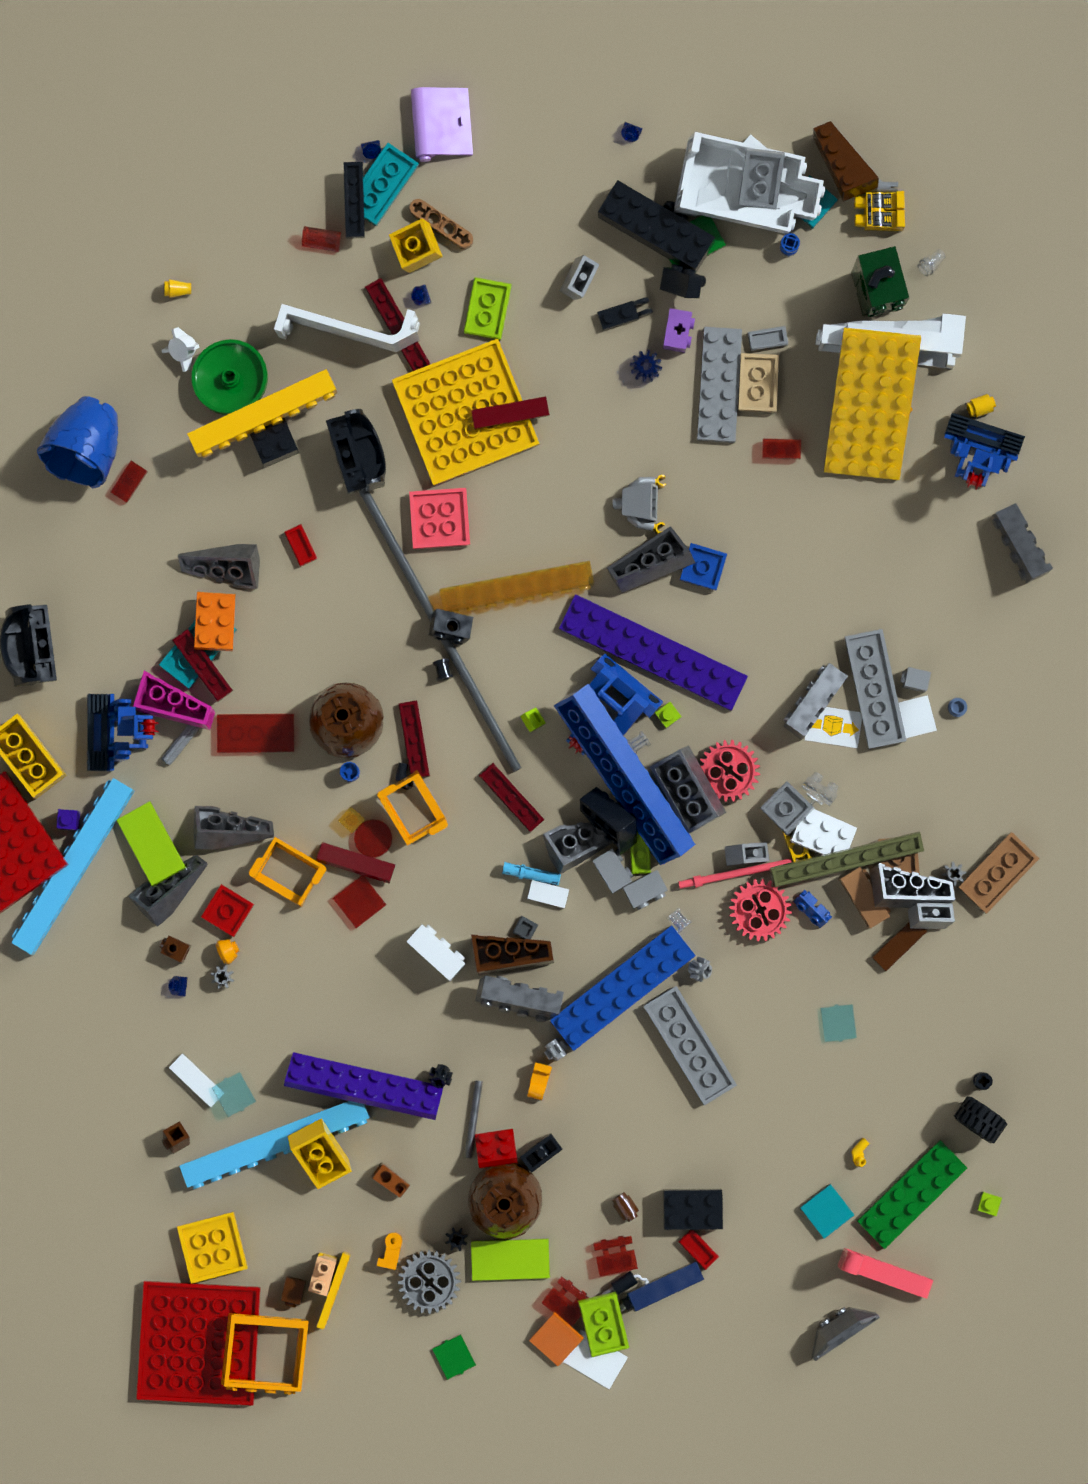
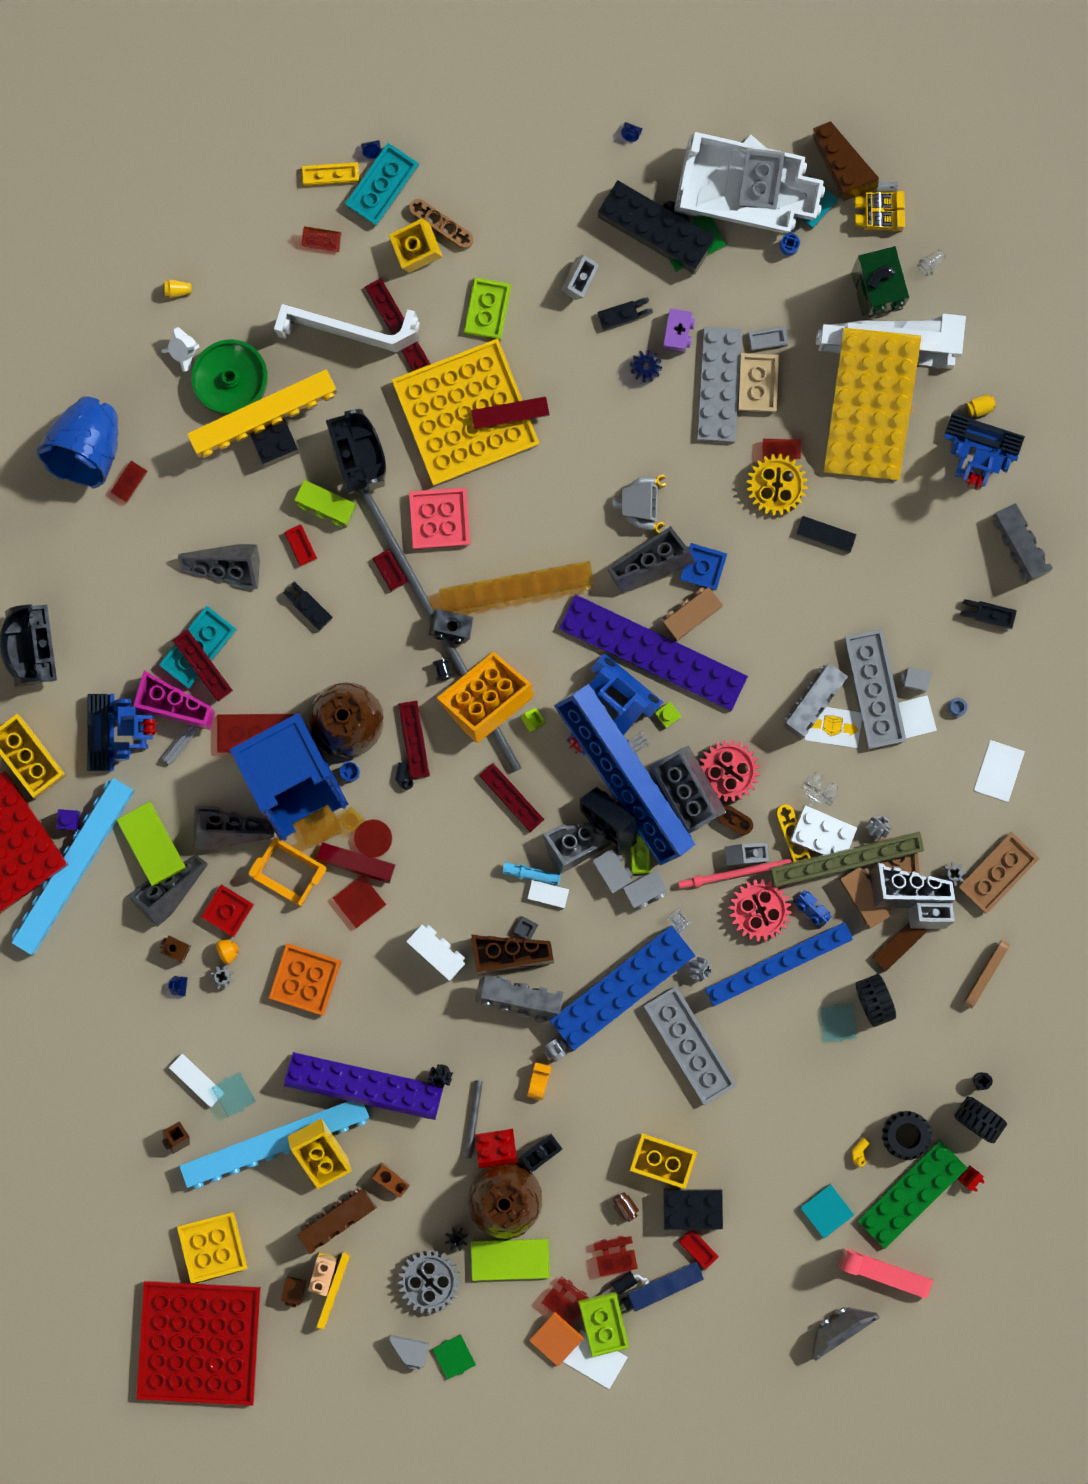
(214, 621): orange plate -> none
(270, 1387): light orange window -> none
(288, 774): none -> blue container
(305, 979): none -> orange plate
(309, 607): none -> black hinge
(319, 827): none -> clear yellow panel
(325, 504): none -> lime brick
(330, 174): none -> yellow tile
(337, 1220): none -> reddish brown wedge
(354, 200): black plate -> none
(389, 570): none -> dark red tile
(393, 1242): light orange leg -> none
(410, 1351): none -> light grey slope
(420, 295): clear blue plate -> none
(432, 828): light orange piece -> none
(438, 123): lavender door -> none
(486, 696): none -> light orange slope
(663, 1160): none -> yellow brick
(682, 282): black brick -> none
(692, 613): none -> medium nougat brick
(735, 820): none -> reddish brown plate
(778, 964): none -> blue brick
(787, 808): light grey plate -> none
(795, 485): none -> yellow gear
(826, 534): none -> black tile
(876, 1000): none -> black tyre
(878, 827): none -> light grey gear
(923, 1140): none -> black tyre
(971, 1178): none -> red tile
(986, 974): none -> medium nougat beam
(989, 1203): lime plate -> none
(990, 614): none -> black hinge
(999, 770): none -> white sticker

